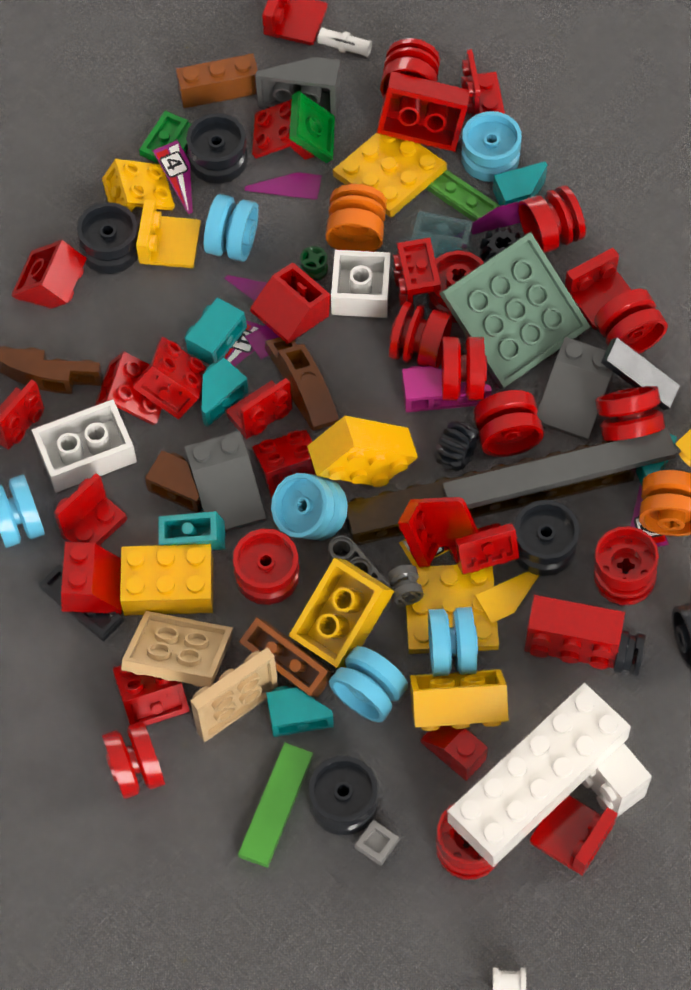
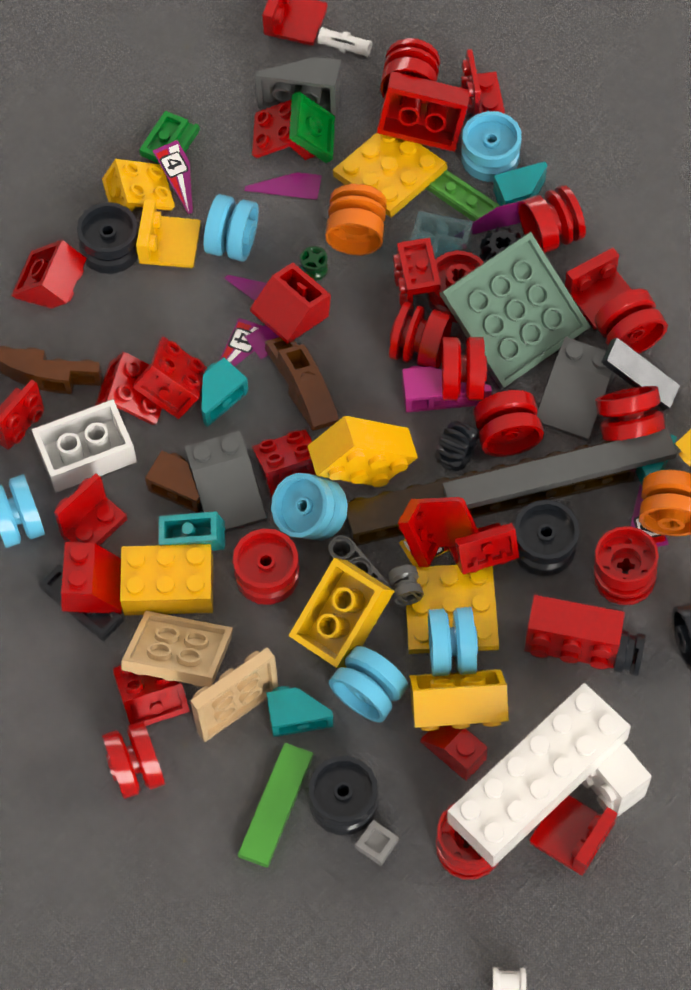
(215, 331): teal brick -> none
(217, 80): dark orange brick -> none
(217, 148): black wheel -> none
(261, 408): red bracket -> none
(290, 658): dark orange brick -> none
(360, 283): white brick -> none
(506, 597): yellow sticker -> none

